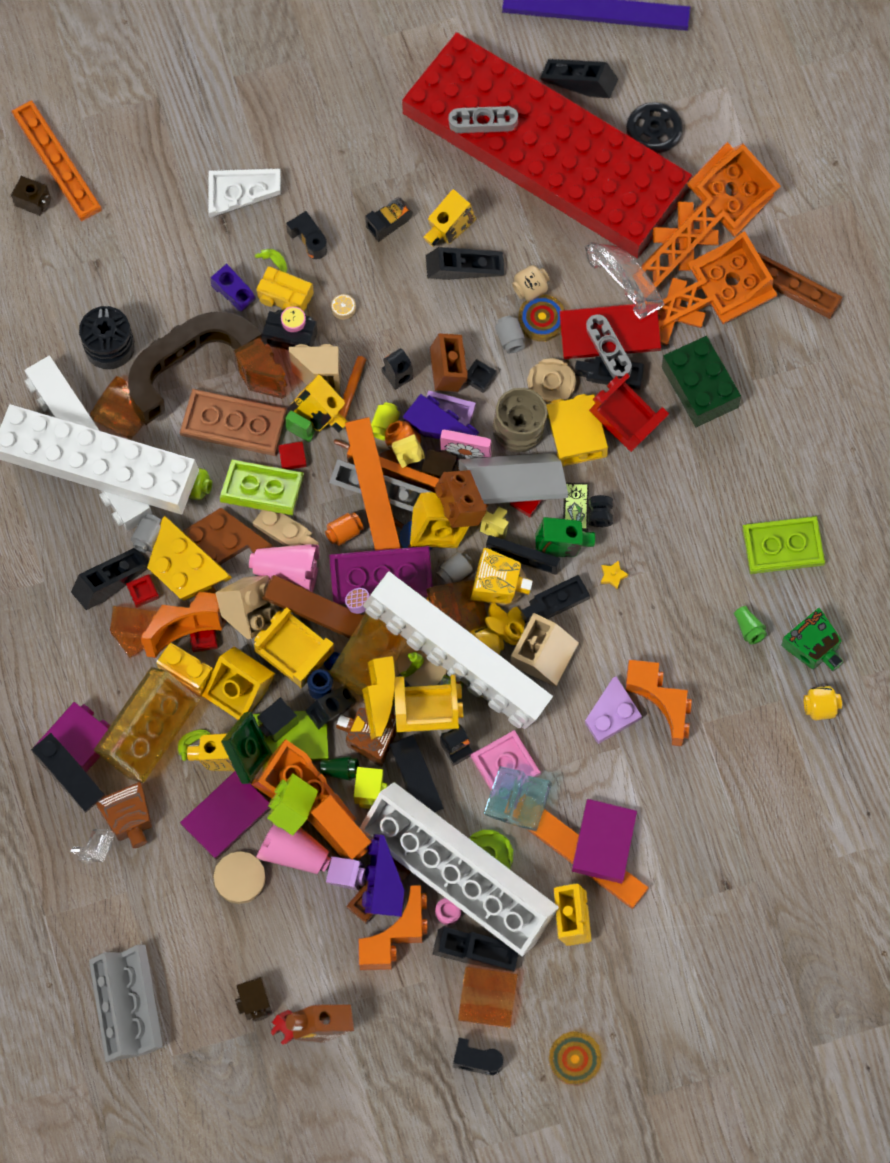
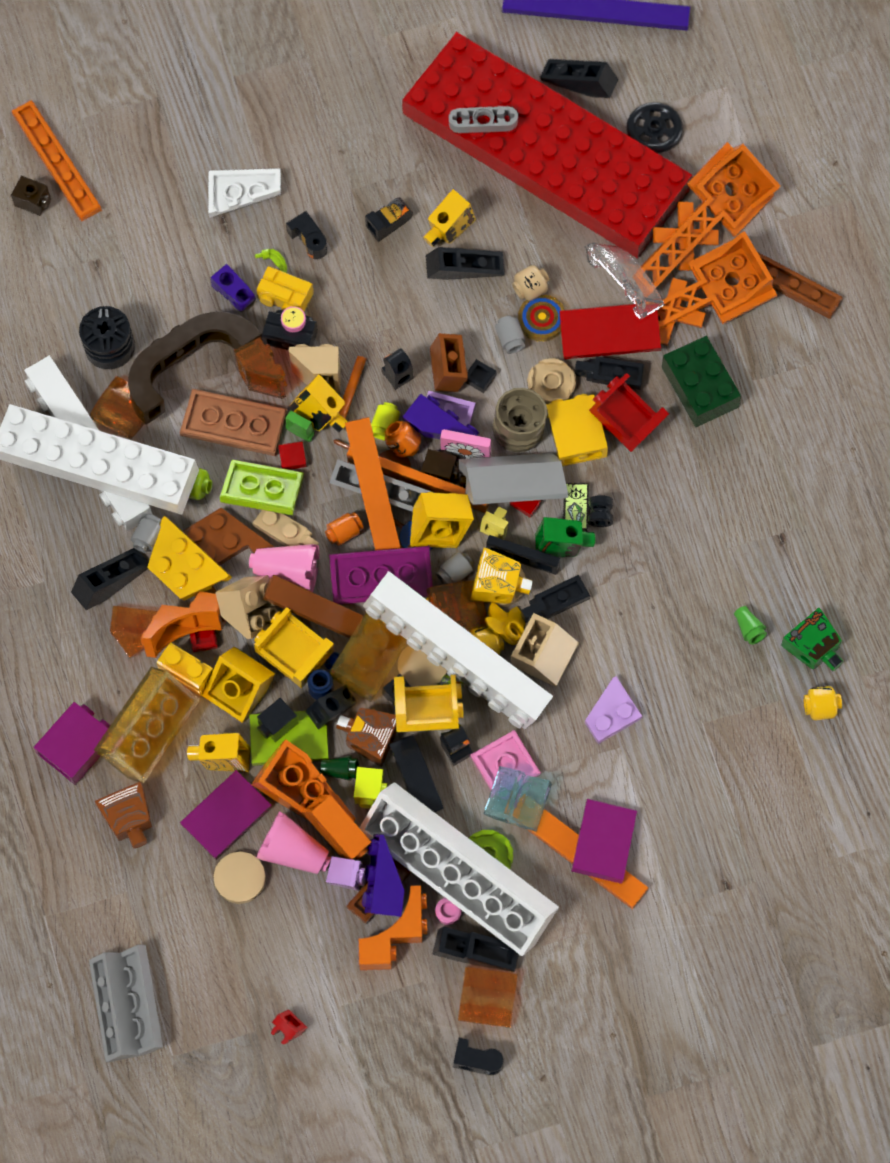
(67, 772): black slope -> none
(97, 847): clear bracket -> none
(142, 591): red tile -> none
(189, 739): lime piece -> none
(246, 747): dark green tile -> none
(253, 1000): dark brown brick -> none
(291, 804): lime brick -> none
(310, 1026): dark orange torso -> none
(343, 306): tan tile -> none
(355, 600): tile -> none
(379, 696): yellow slope -> none
(408, 450): light yellow tile -> none
(417, 661): lime piece -> none
(460, 499): dark orange brick -> none
(572, 914): yellow brick -> none
(575, 1058): clear yellow tile -> none
(606, 329): light grey beam -> none
(613, 574): yellow piece -> none
(643, 680): orange arch -> none
(783, 545): lime tile -> none

